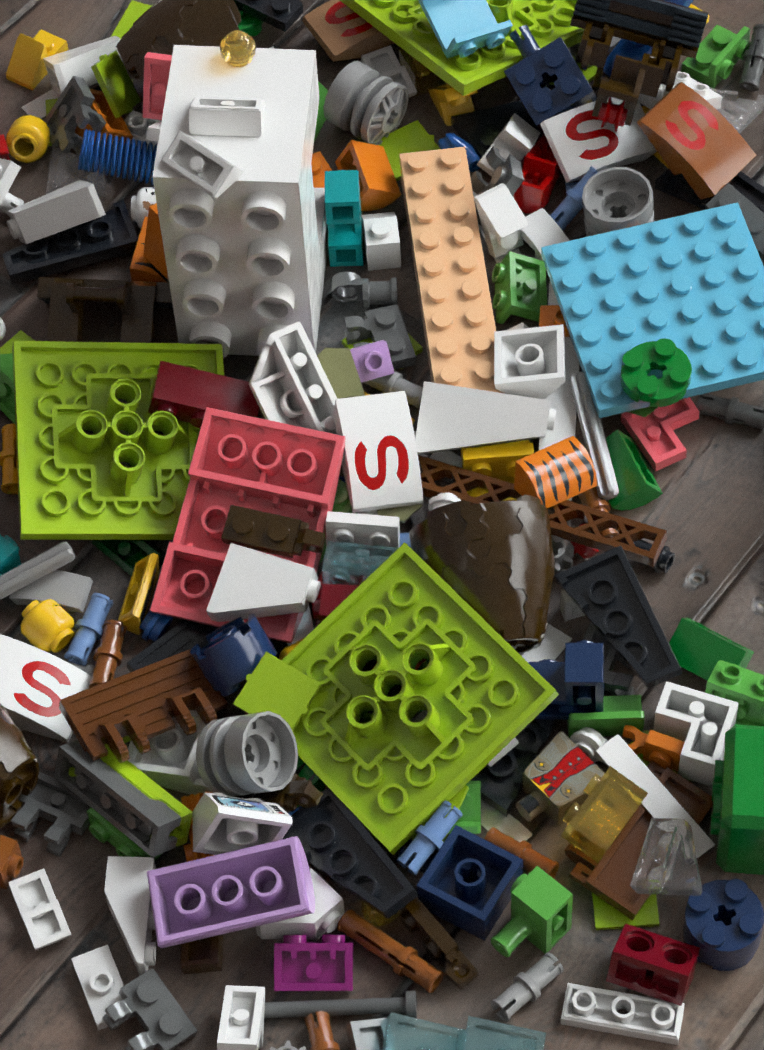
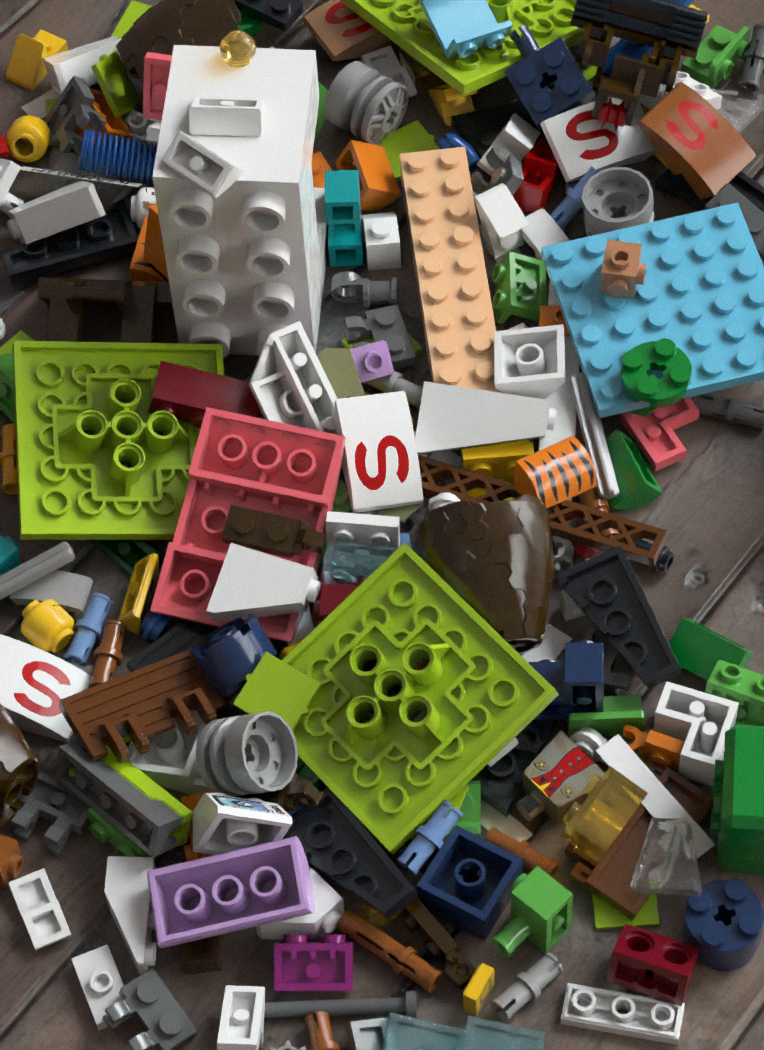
(79, 176): none -> sticker
(478, 989): none -> yellow tile
(622, 269): none -> nougat brick

